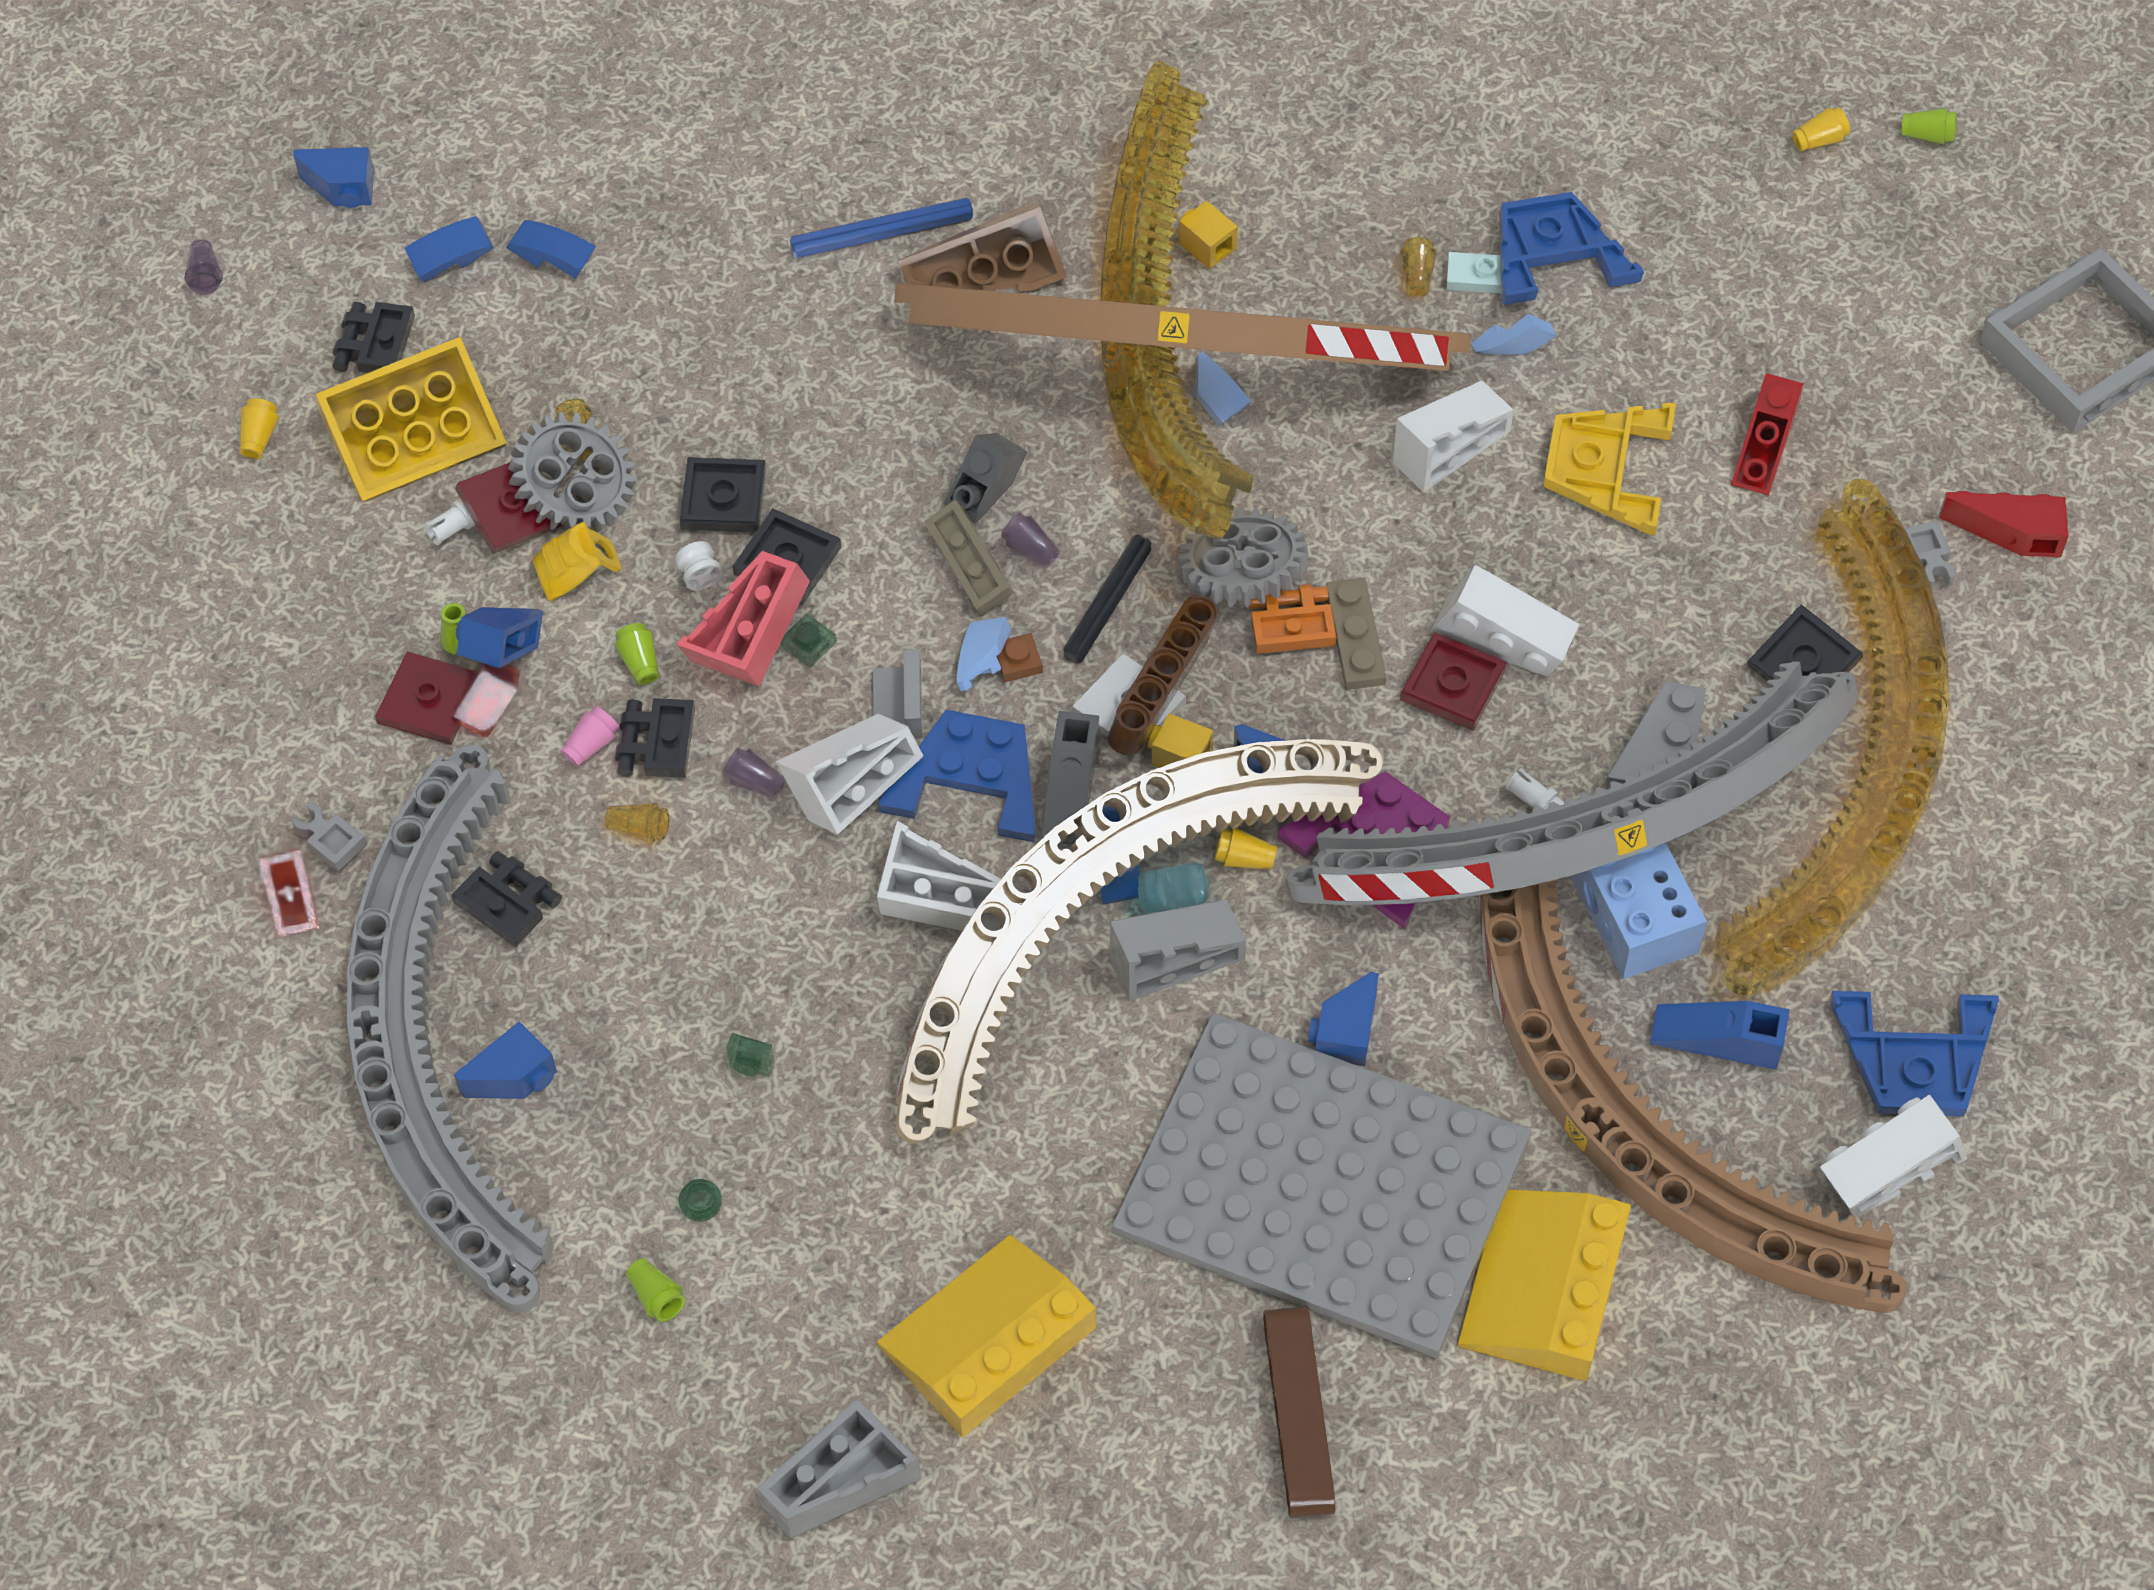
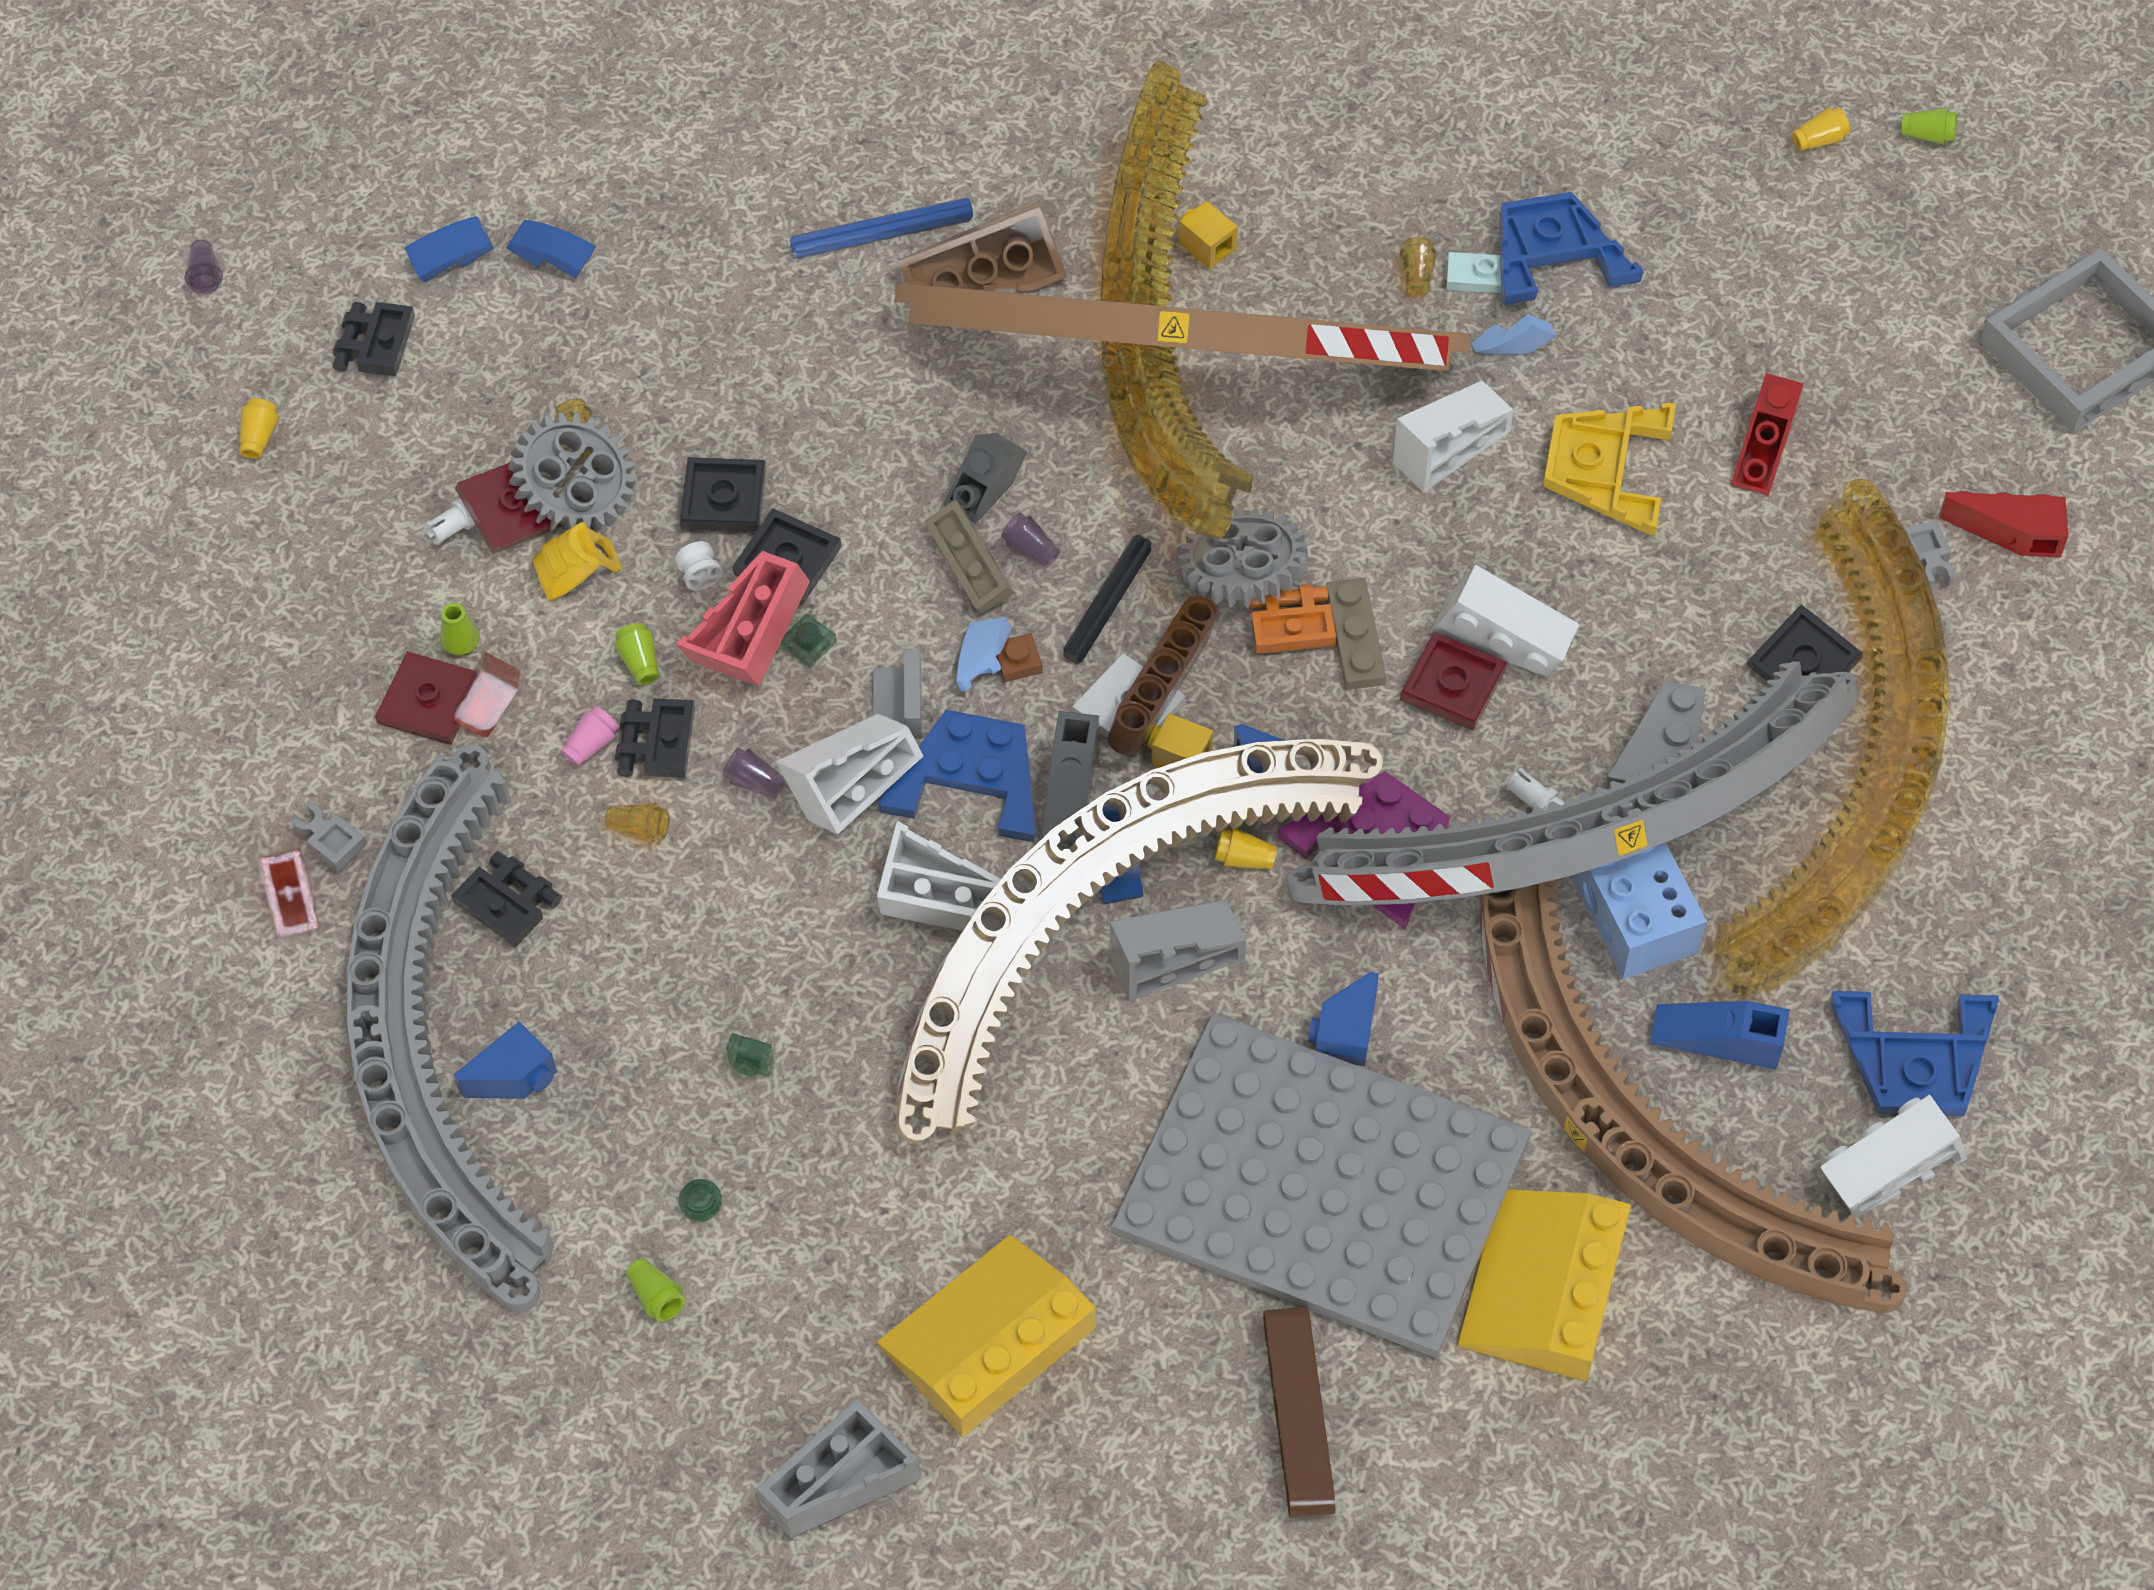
(338, 174): blue slope -> none
(409, 419): yellow slope -> none
(498, 634): blue slope -> none
(1173, 887): clear light blue gear -> none
(1217, 390): light blue slope -> none

